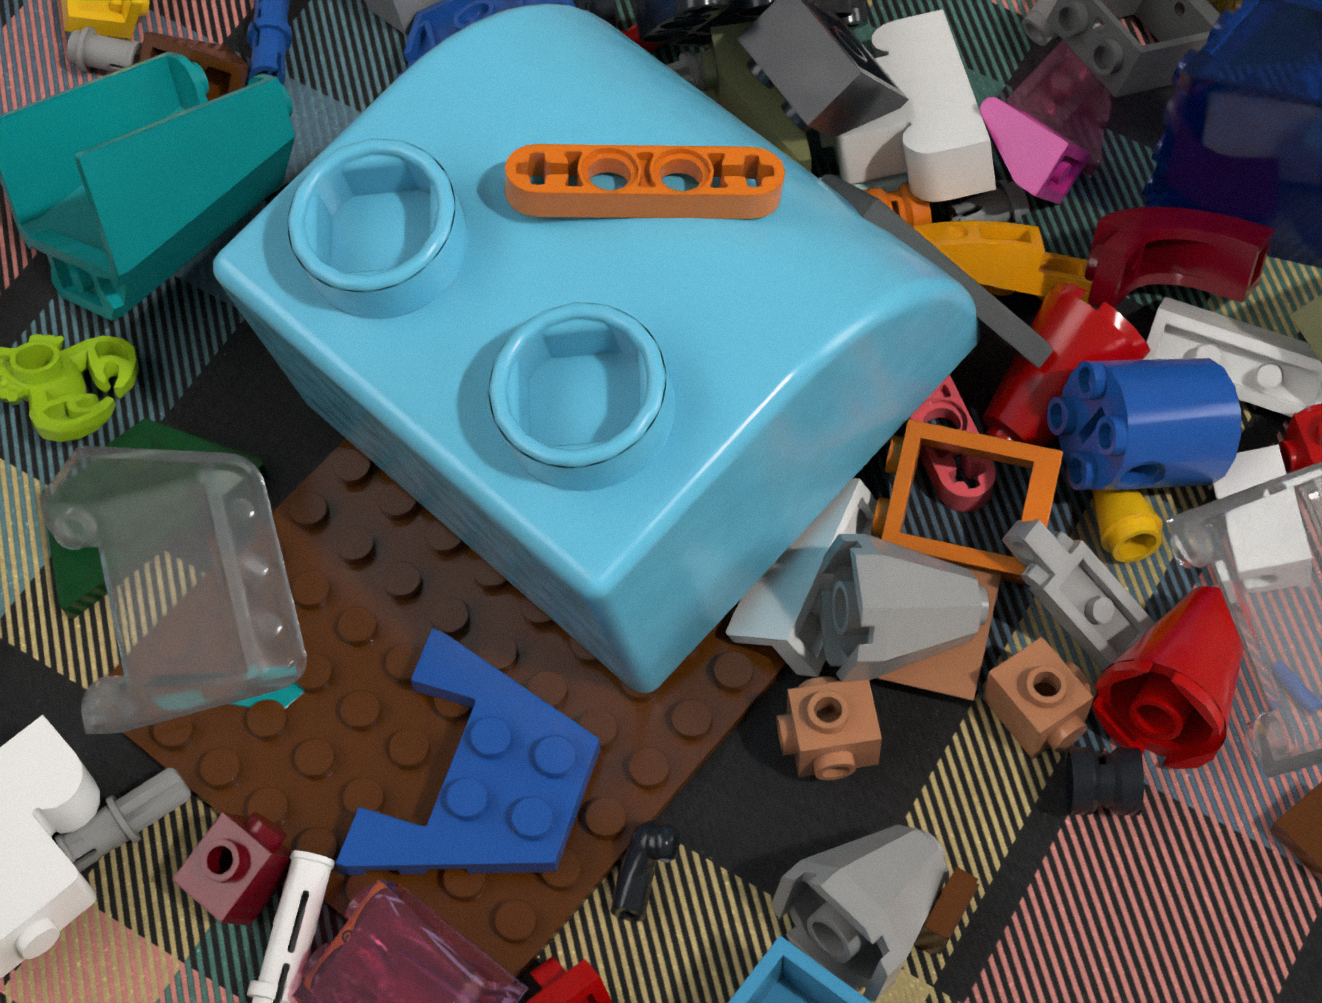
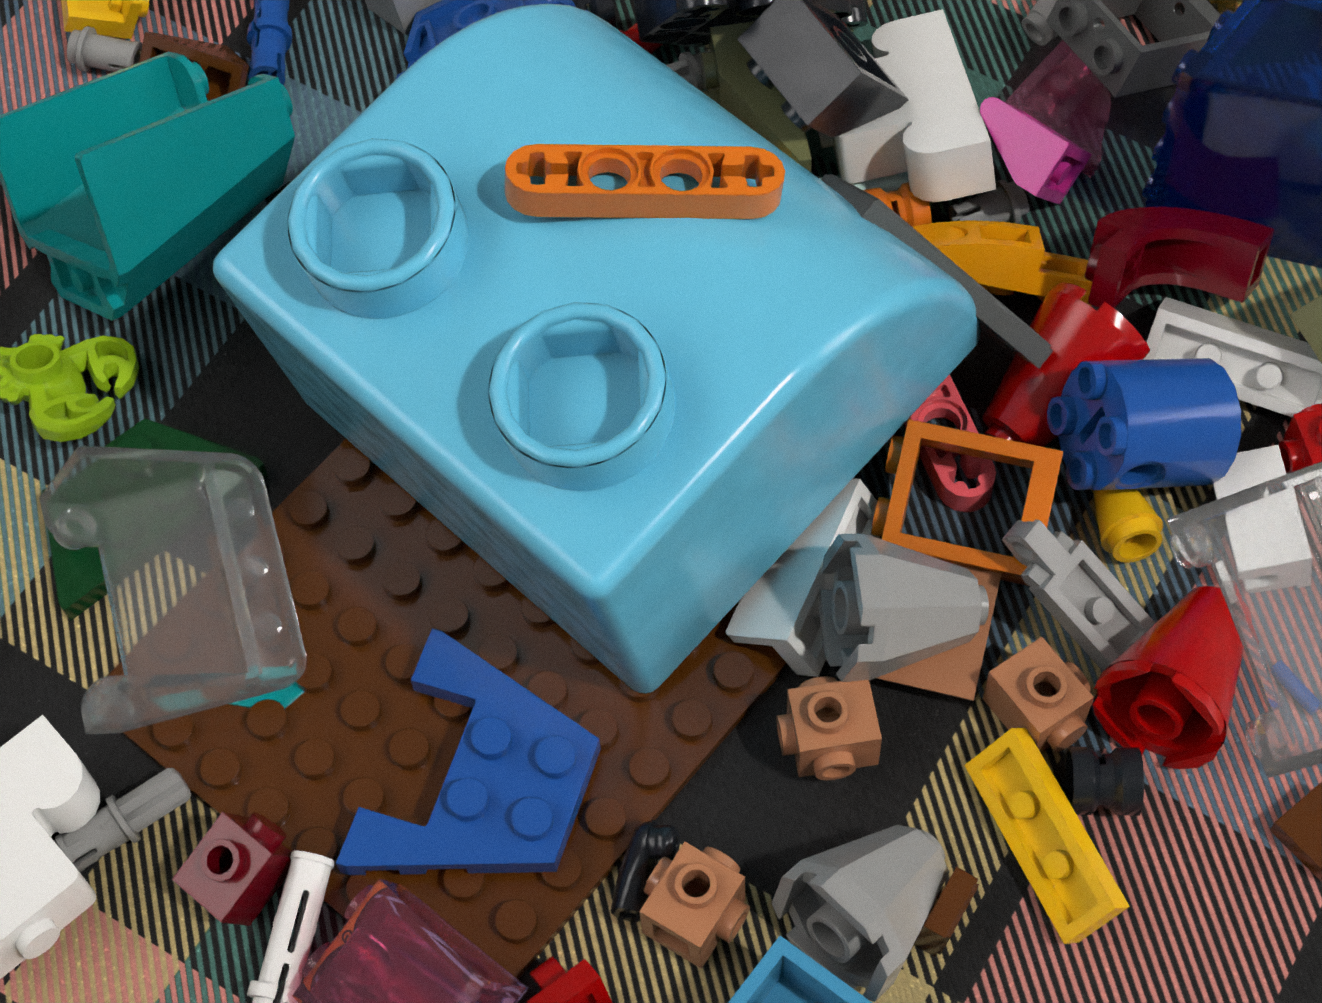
(694, 902): none -> nougat brick
(1046, 836): none -> yellow plate

